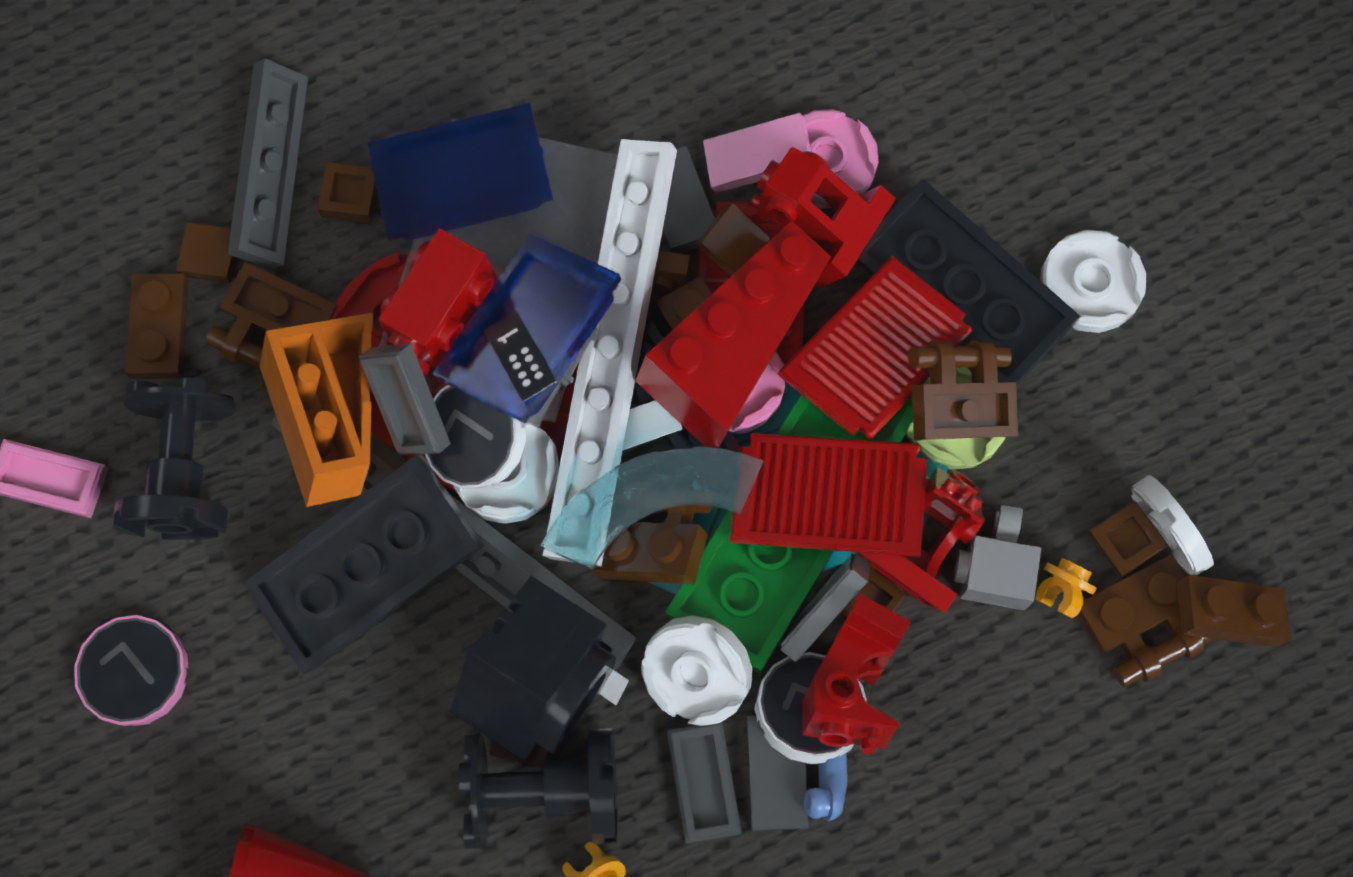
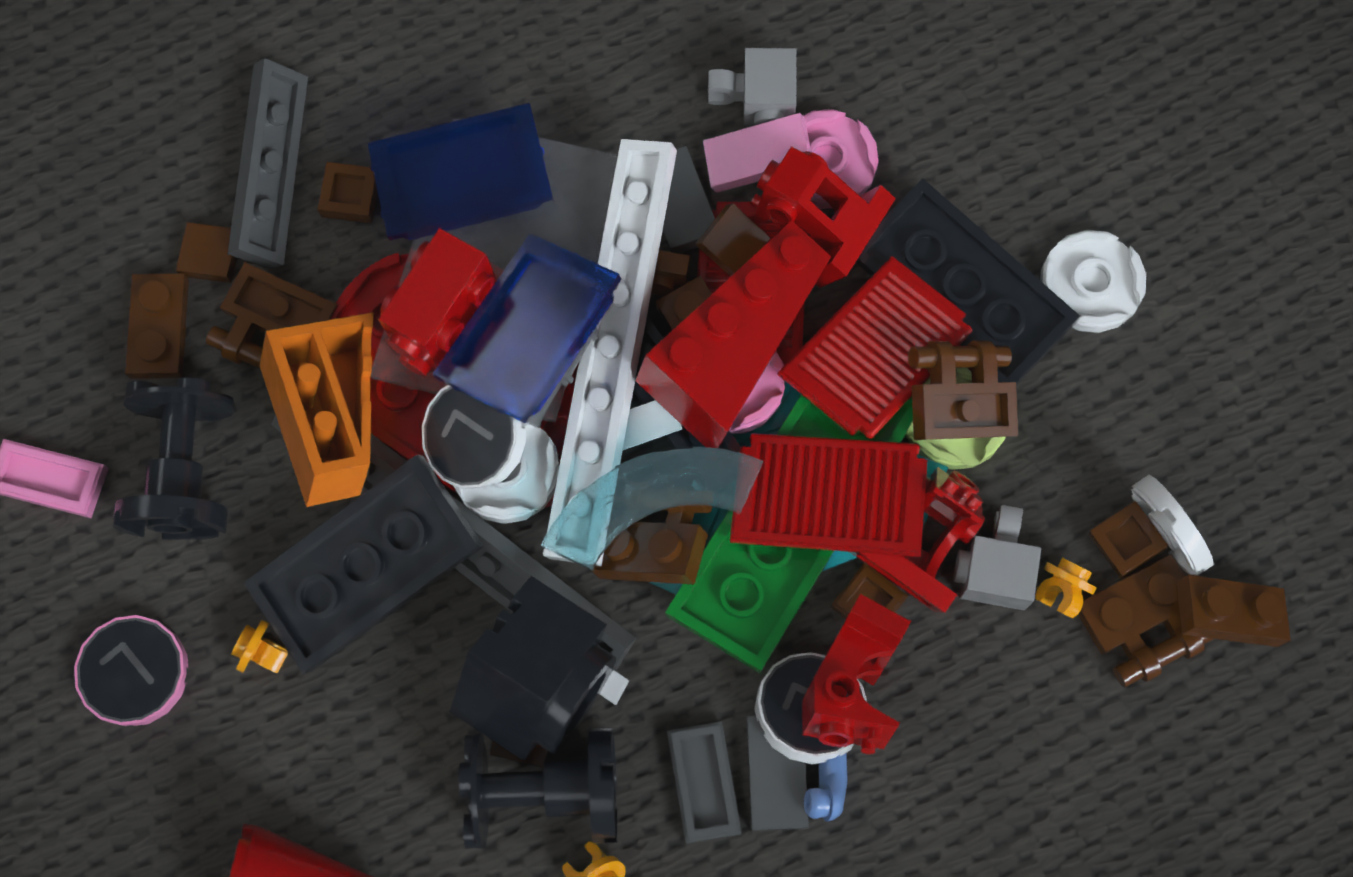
(258, 649): none -> light orange plate
(404, 399): dark grey tile -> none
(519, 356): black sticker -> none
(697, 670): white tile -> none
(764, 87): none -> light grey brick
(825, 605): dark grey tile -> none

